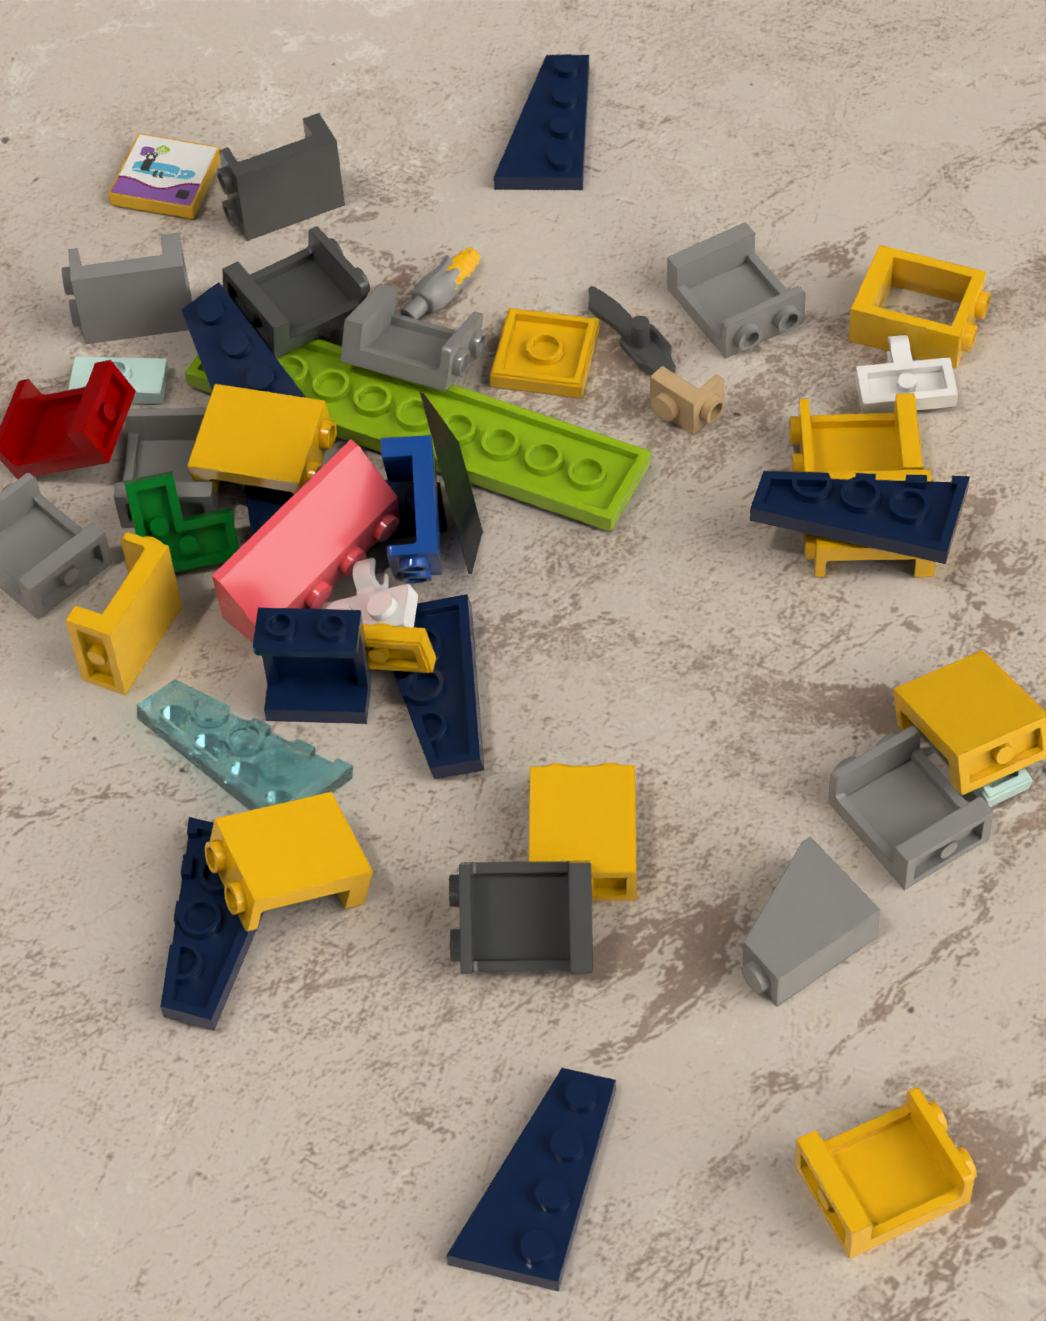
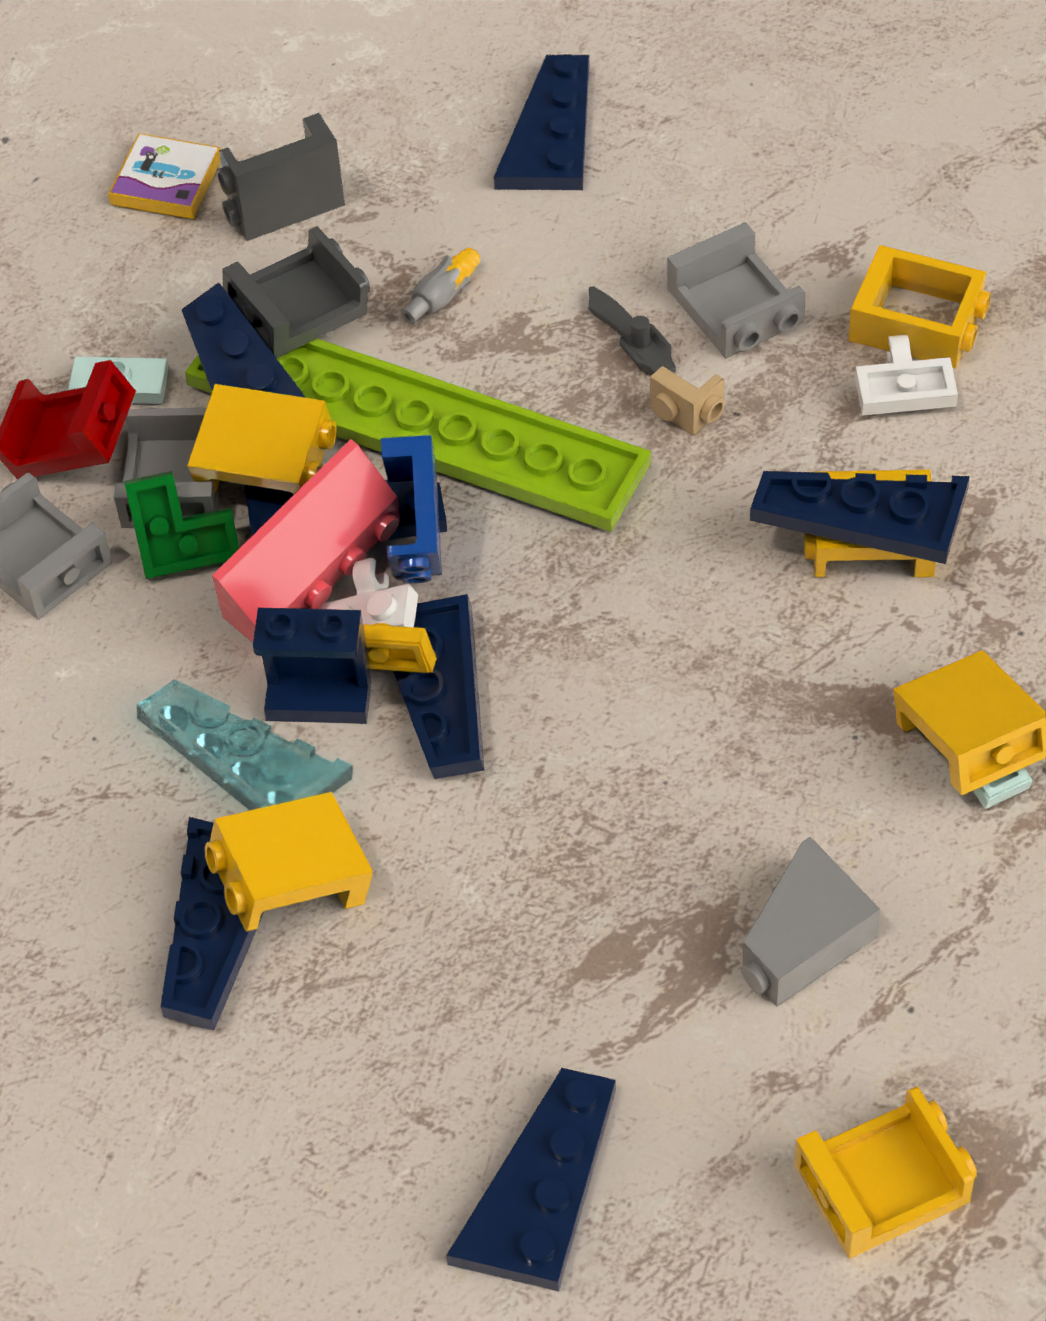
(120, 641): yellow panel -> none
(129, 295): light grey panel -> none
(408, 346): light grey panel -> none
(456, 484): black sticker -> none
(523, 916): dark grey panel -> none
(545, 352): yellow tile -> none
(587, 817): yellow panel -> none
(857, 440): yellow panel -> none
(906, 808): light grey panel -> none

